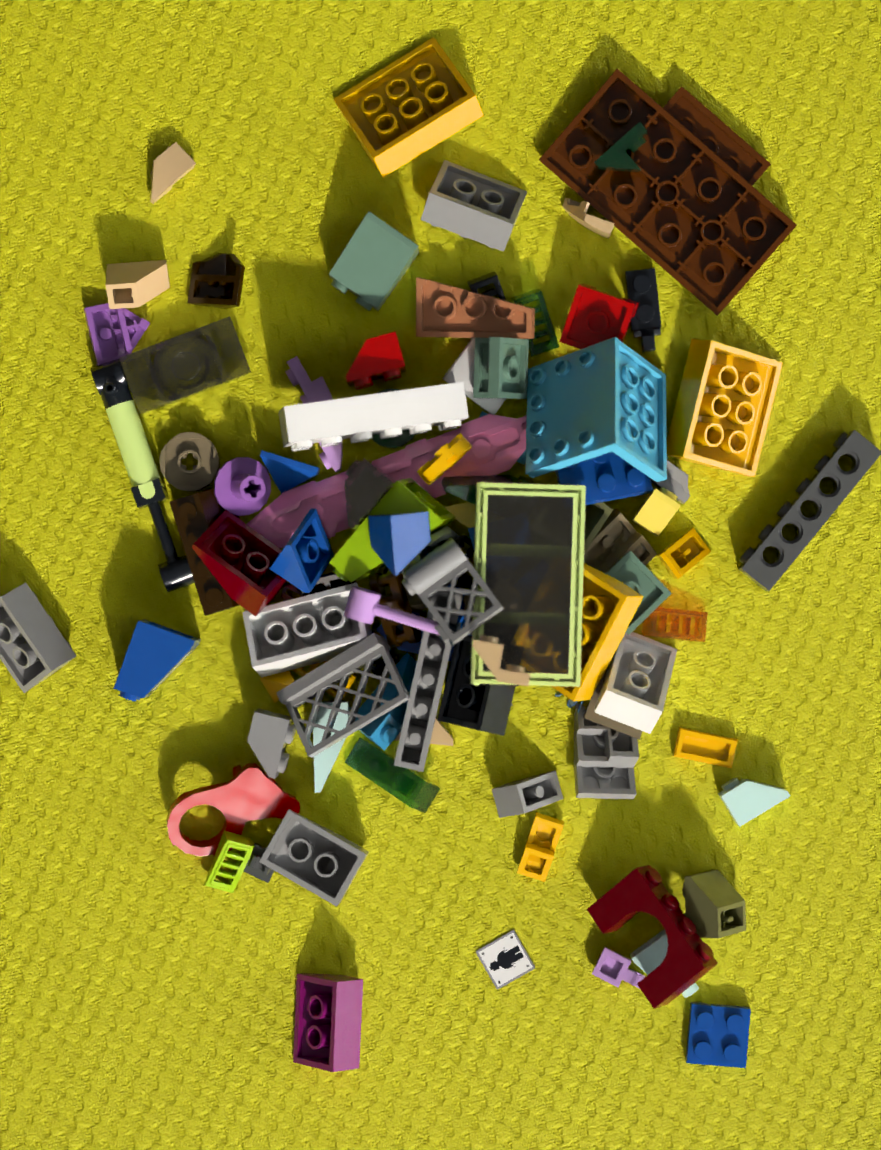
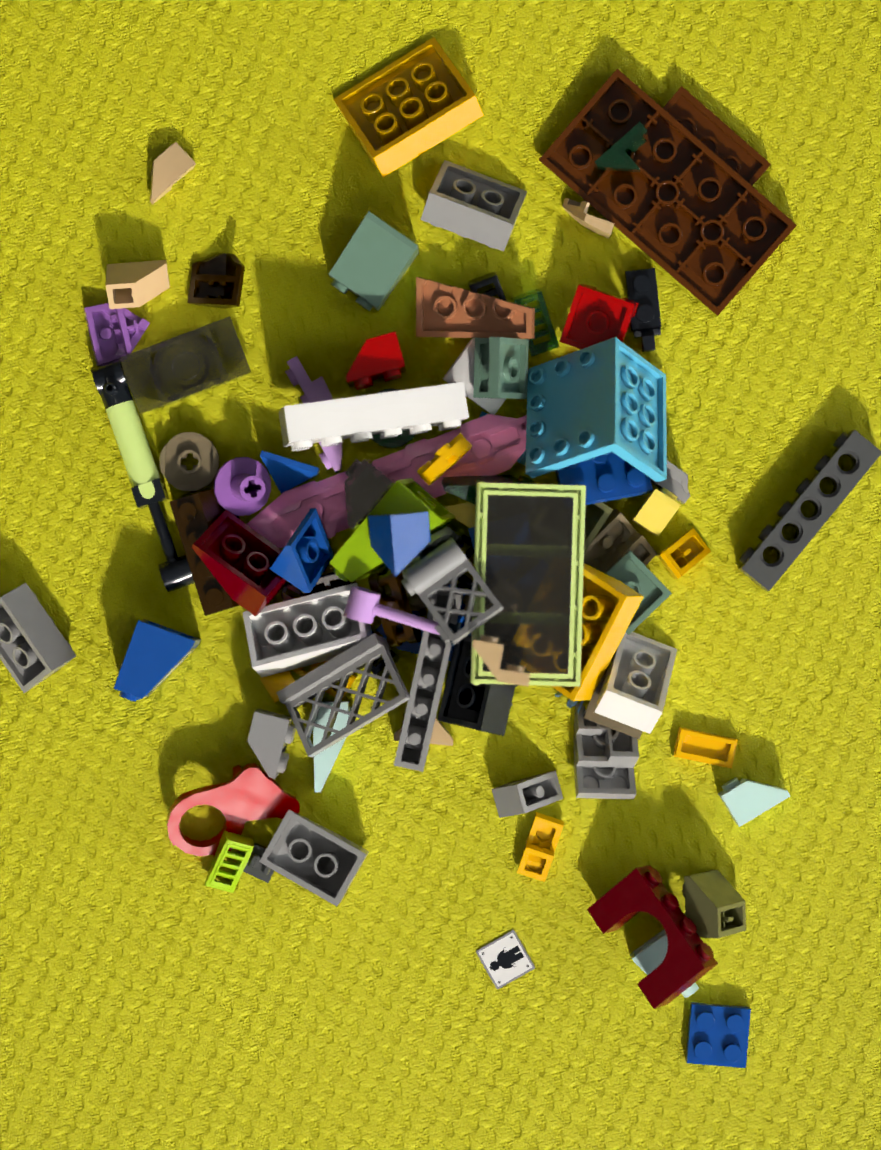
(328, 1021): magenta slope -> none
(388, 726): dark azure slope -> none
(400, 782): clear green slope -> none
(614, 968): lavender plate -> none
(649, 624): clear orange slope -> none
(723, 407): yellow slope -> none

